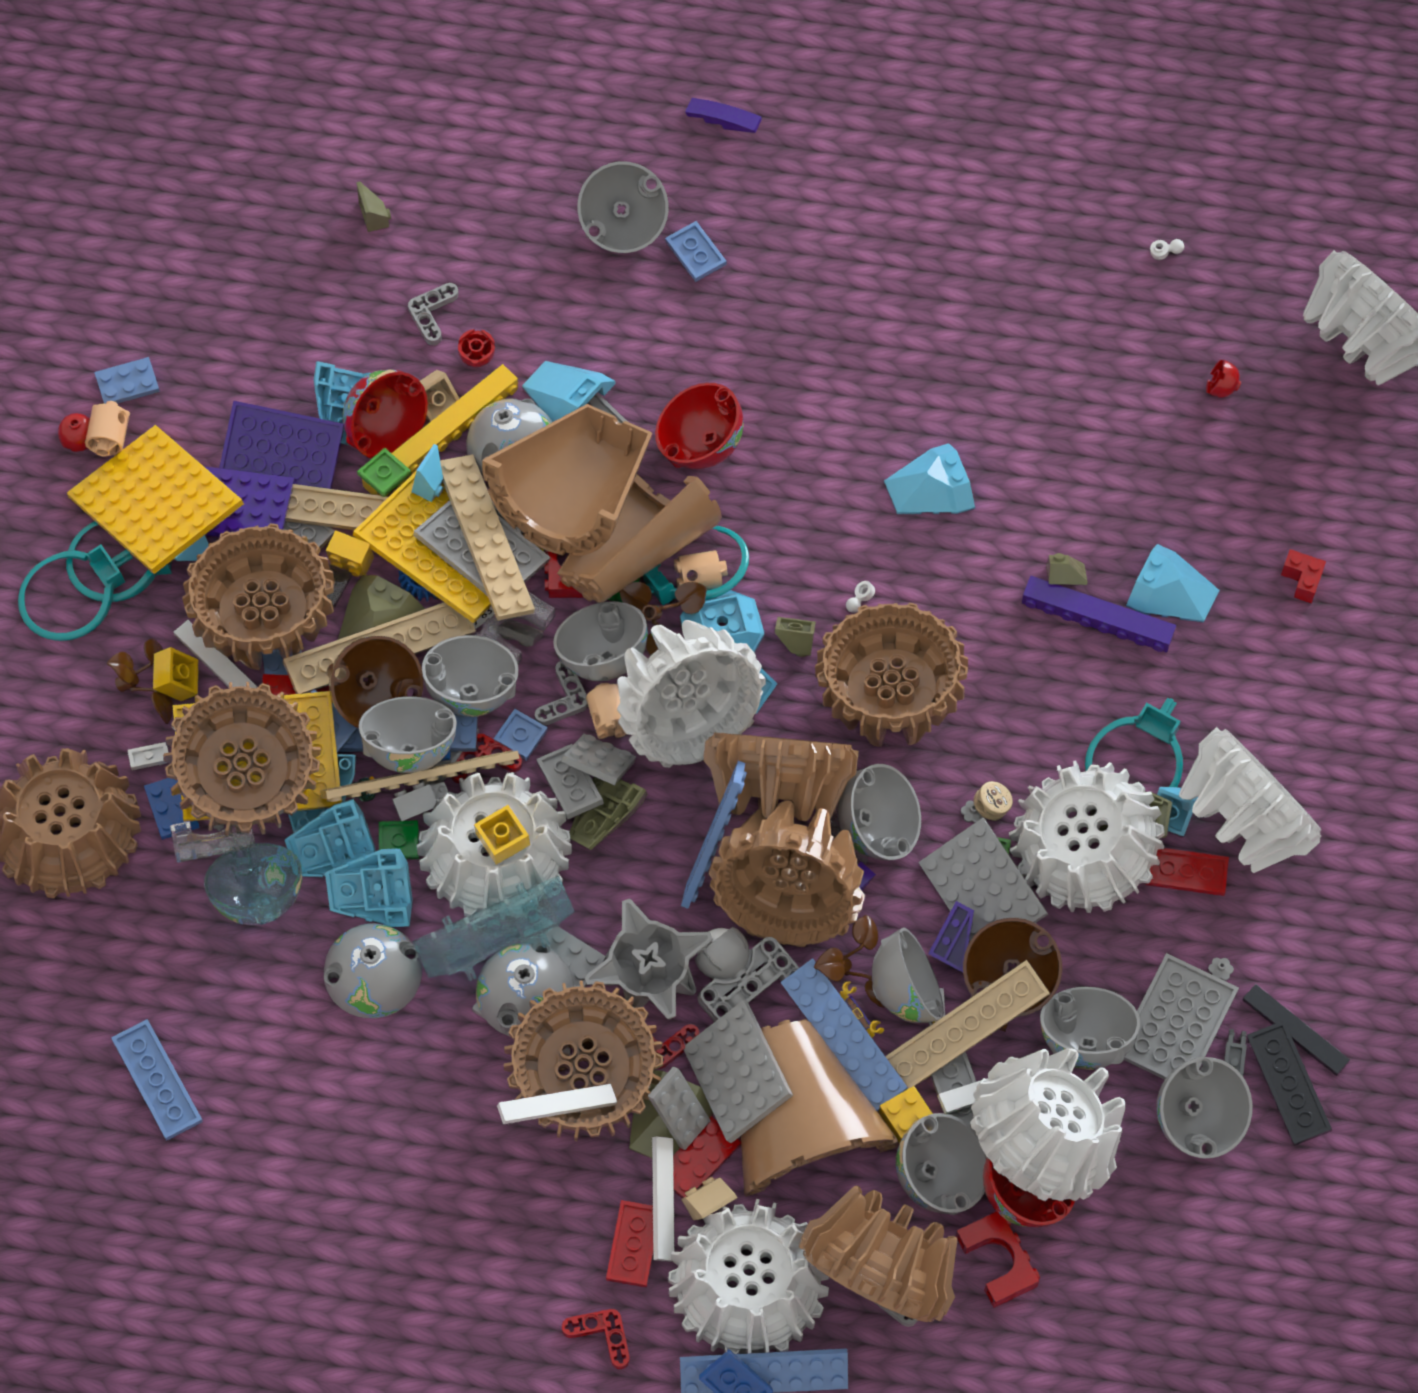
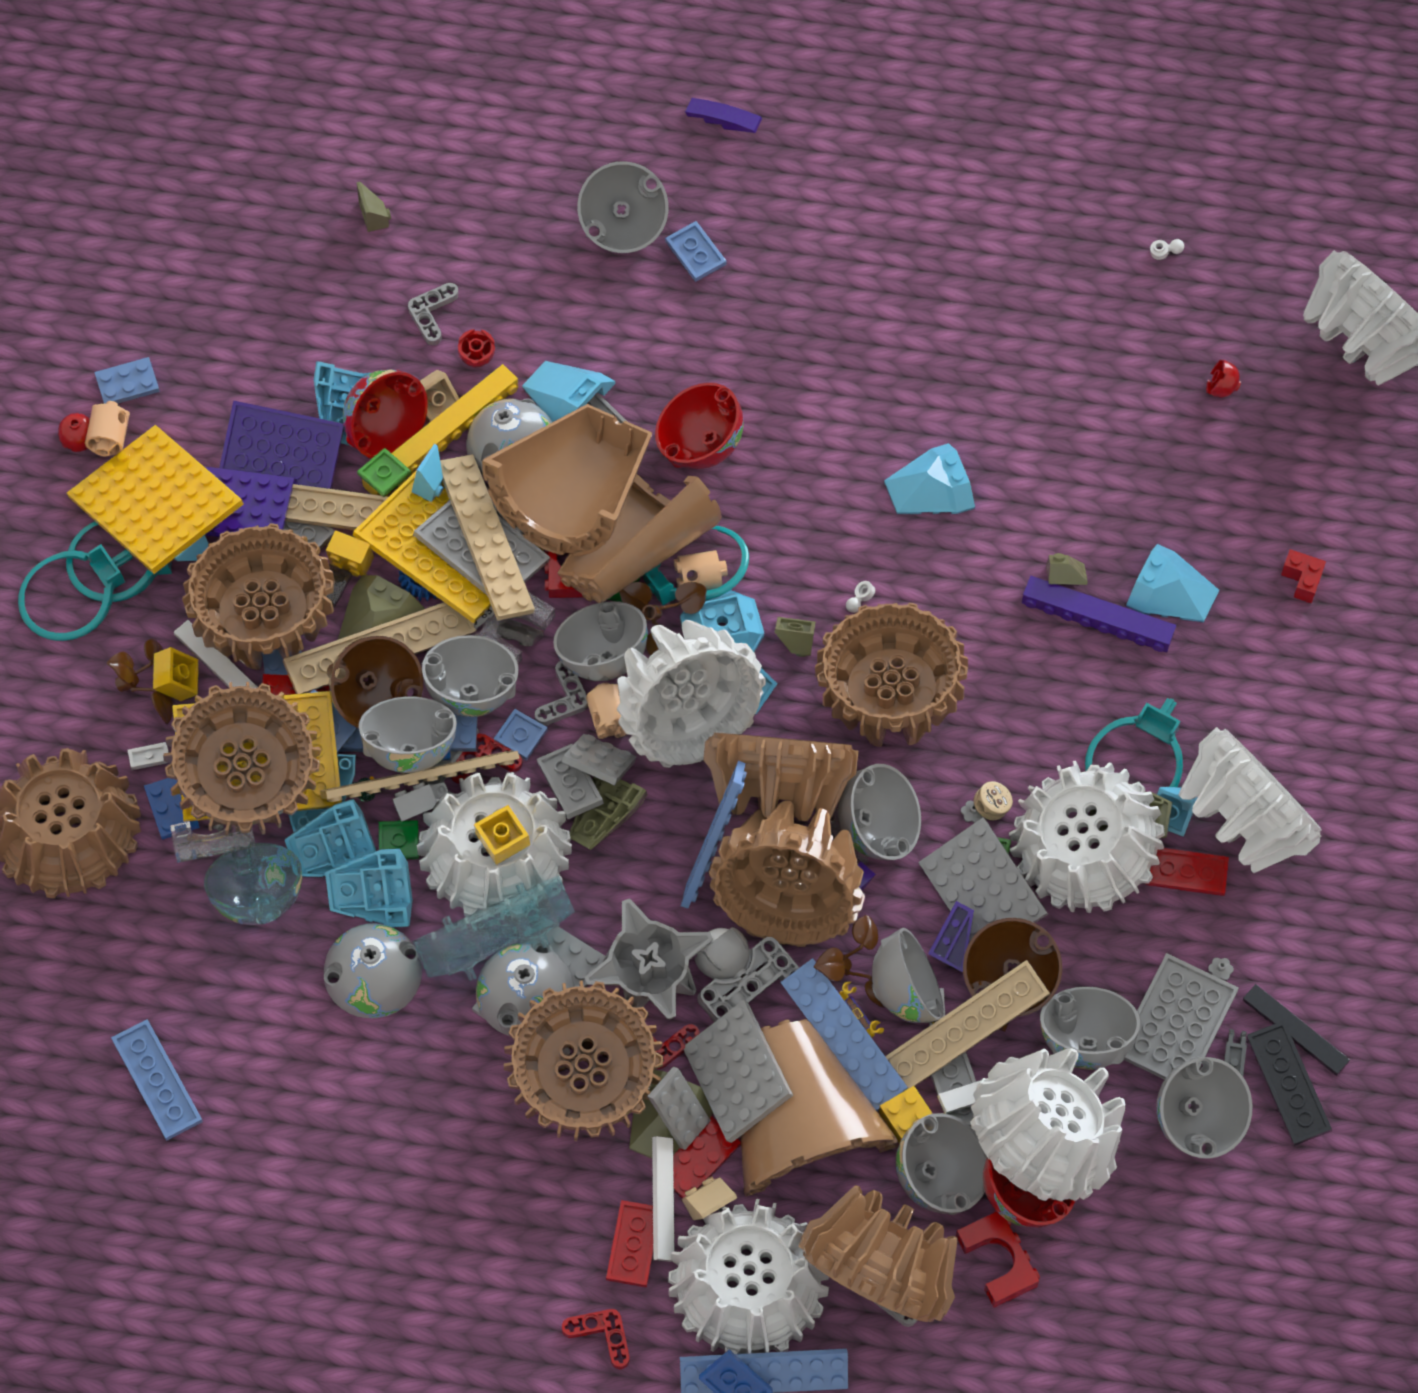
(556, 1104): white tile -> none

